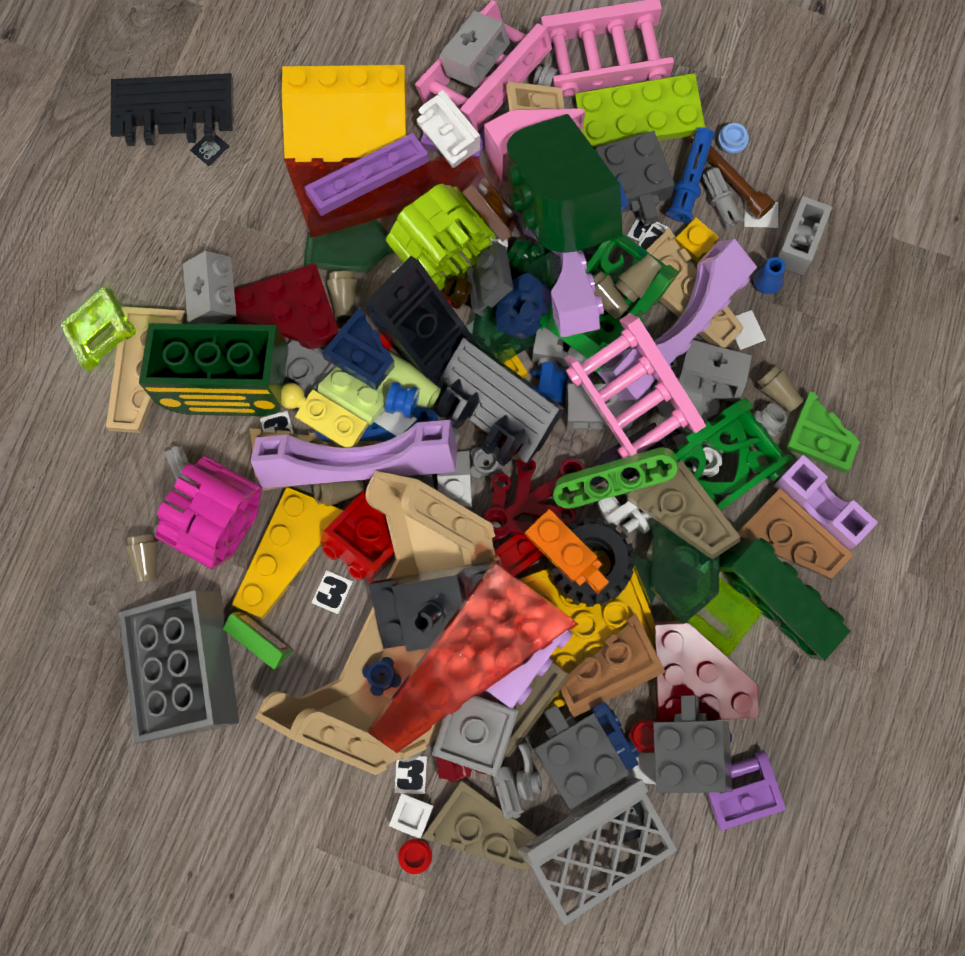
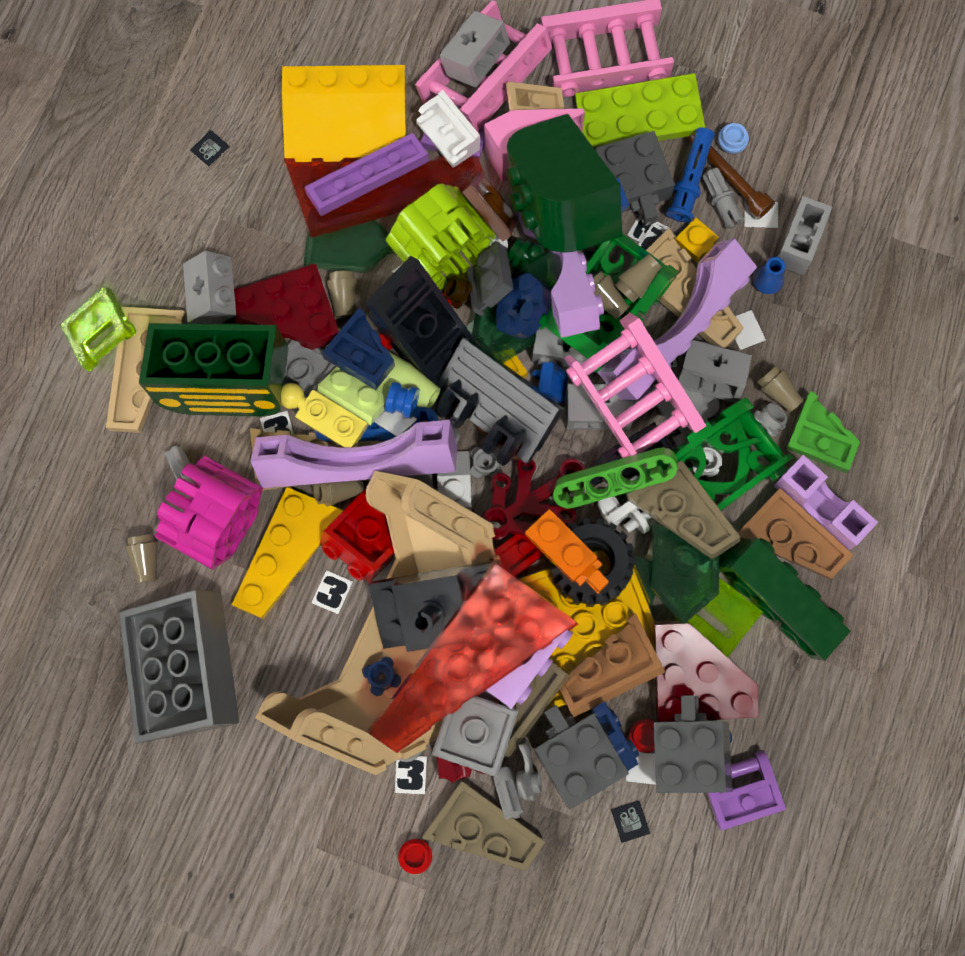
(171, 105): black hinge -> none
(257, 639): bright green slope -> none
(411, 816): white plate -> none
(545, 75): light grey plate -> none
(583, 823): light grey fence -> none

